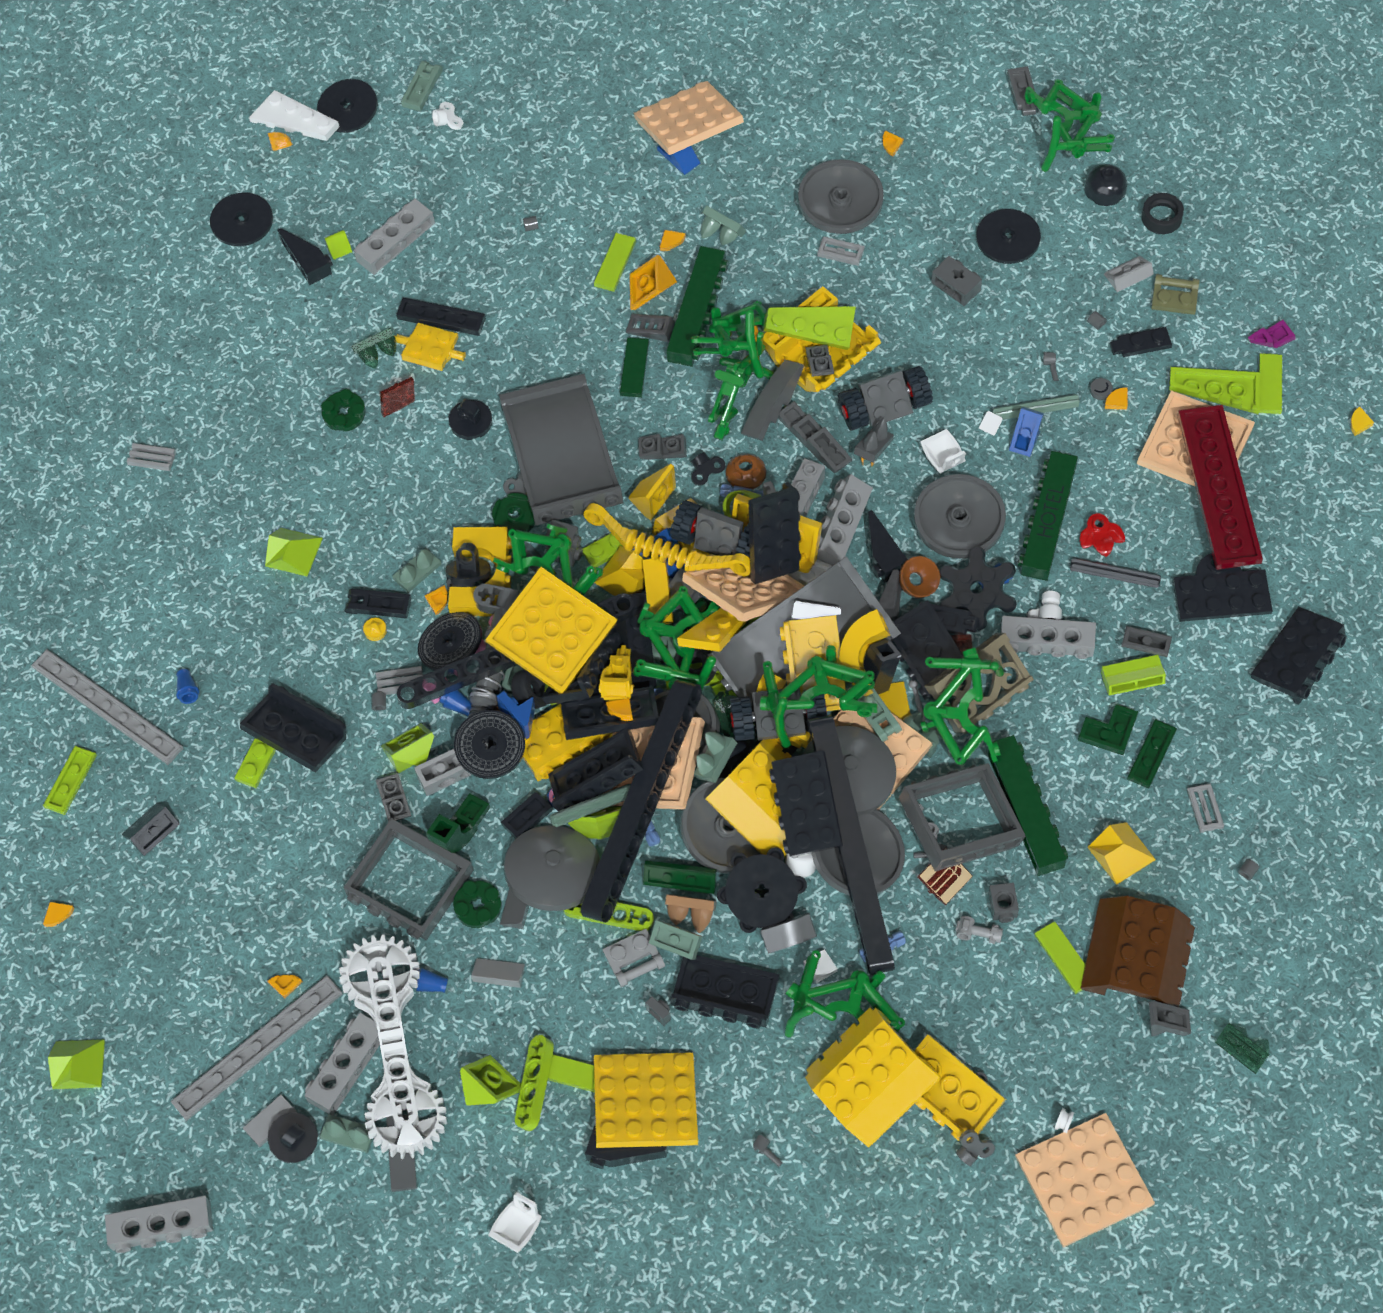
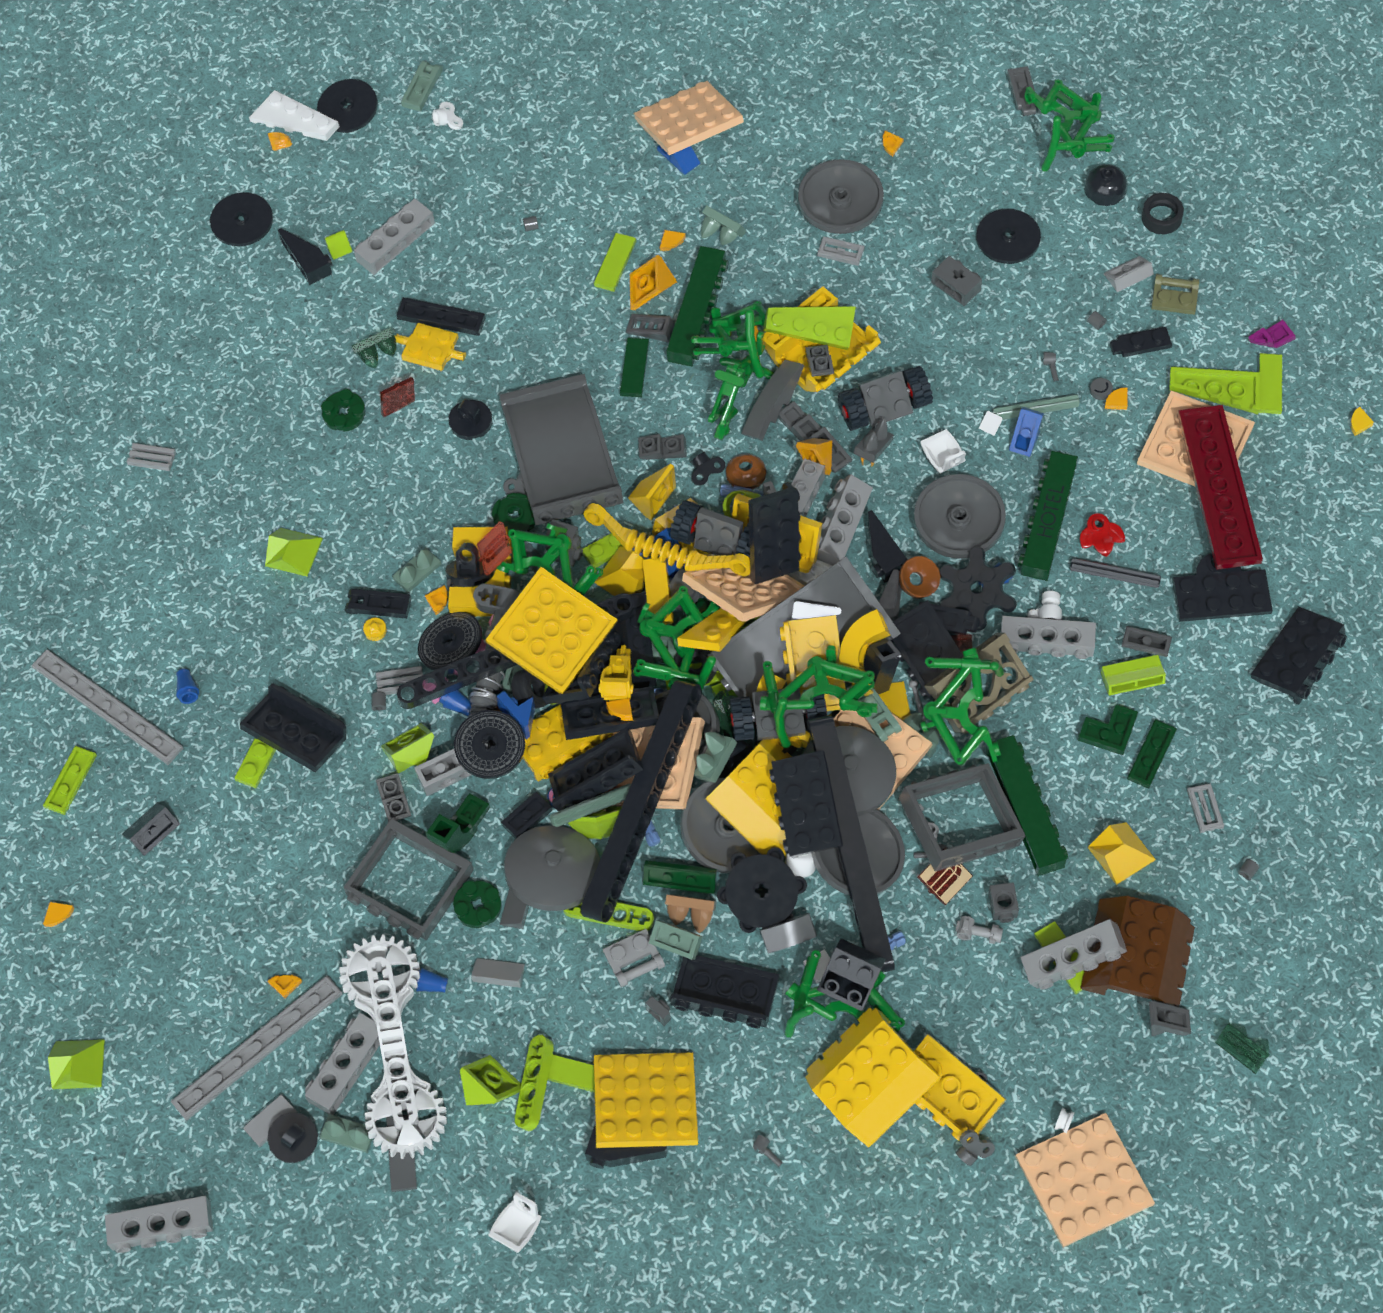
(494, 548): none -> clear red piece
(817, 451): none -> light orange slope
(851, 974): none -> black slope
(1037, 962): none -> light grey brick

